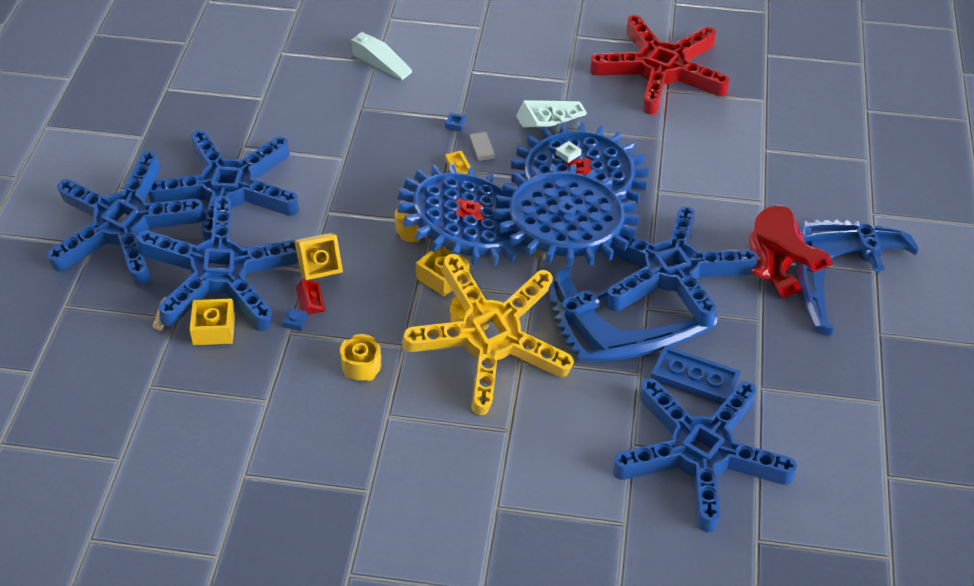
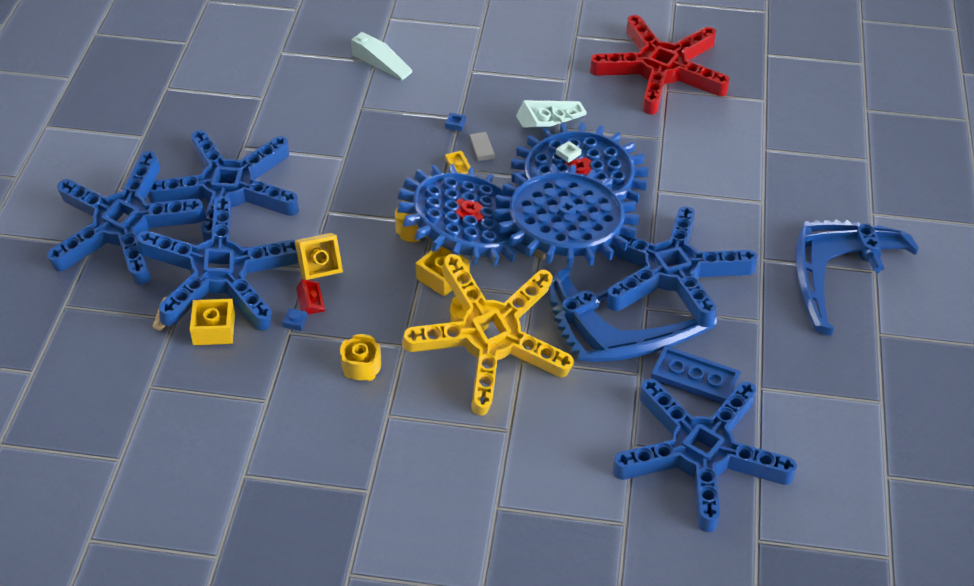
(777, 245): red animal -> none

